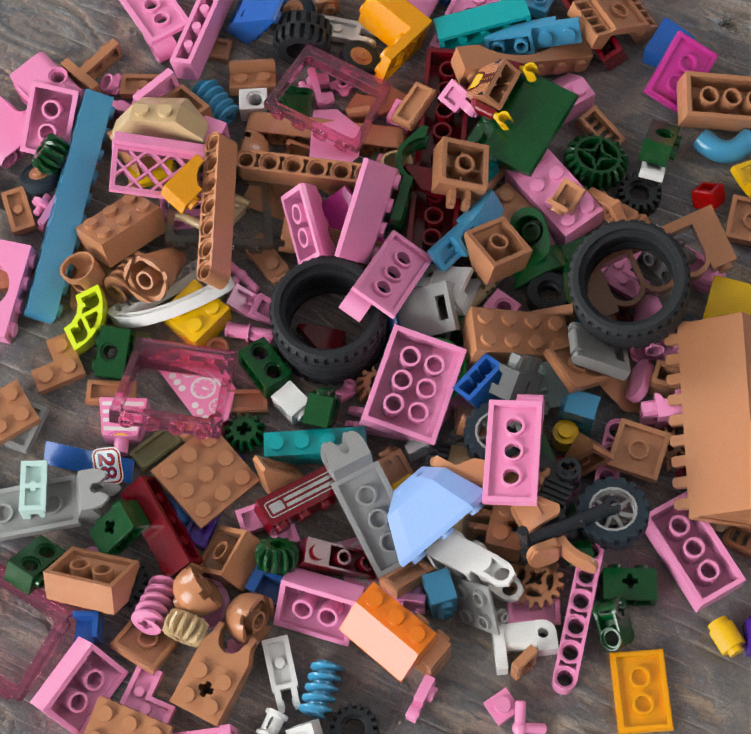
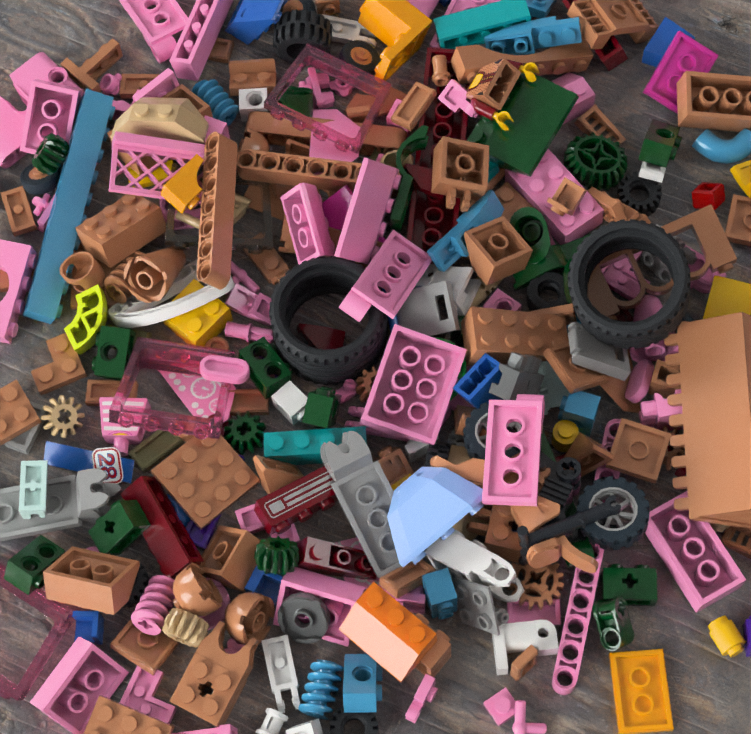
(71, 418): none -> tan gear
(224, 369): none -> bright pink tile
(311, 607): none -> dark grey tile
(360, 683): none -> dark azure brick
(441, 75): none -> nougat pin

